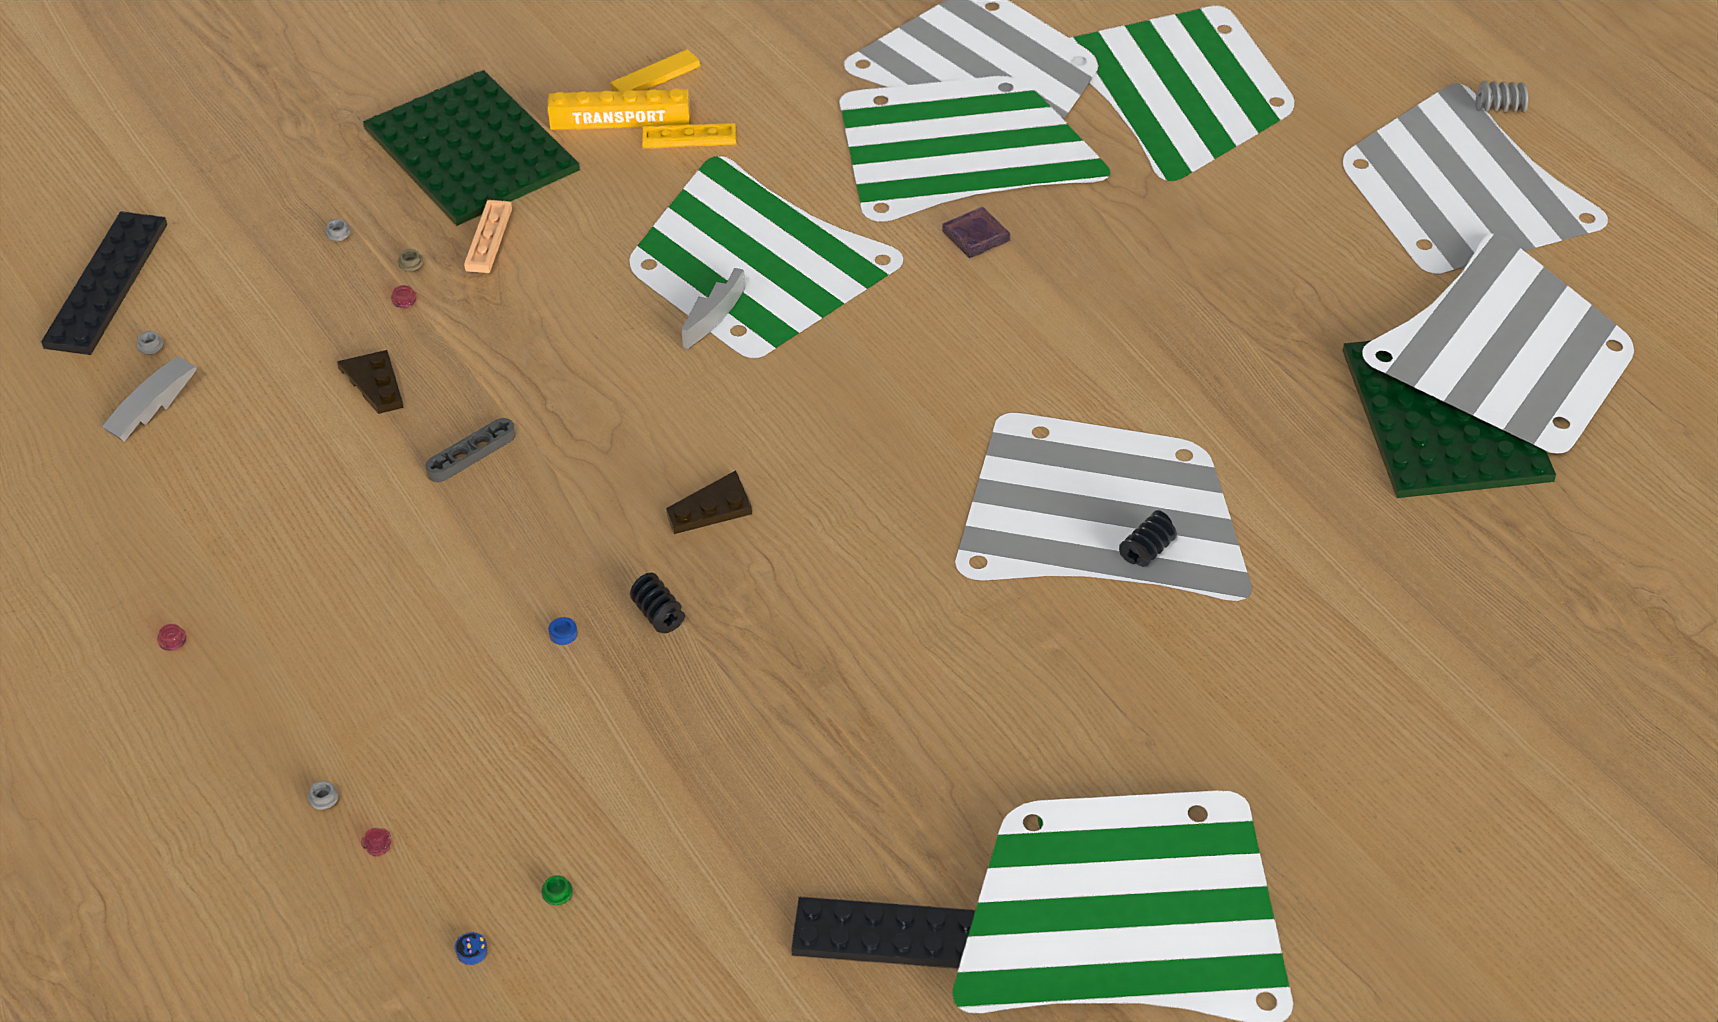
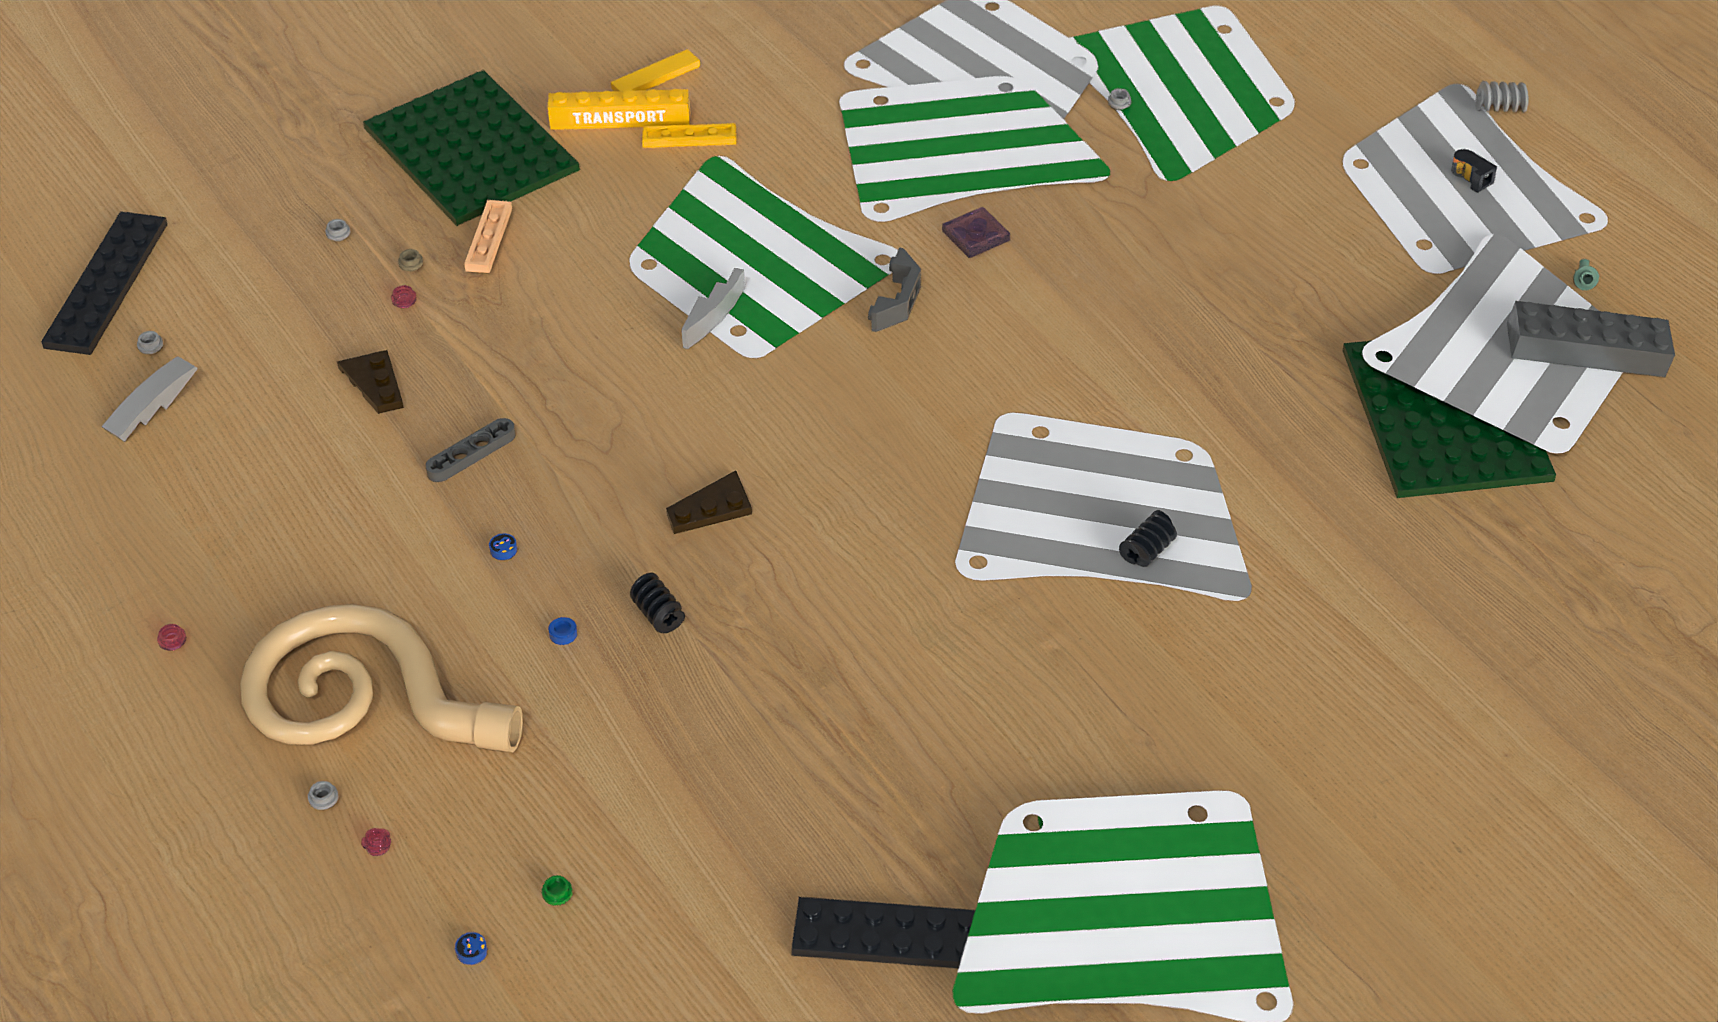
(483, 724): none -> tan animal
(503, 546): none -> blue tile
(894, 311): none -> dark grey slope
(1119, 99): none -> light grey plate
(1473, 169): none -> black leg
(1586, 276): none -> sand green plate
(1590, 339): none -> dark grey brick

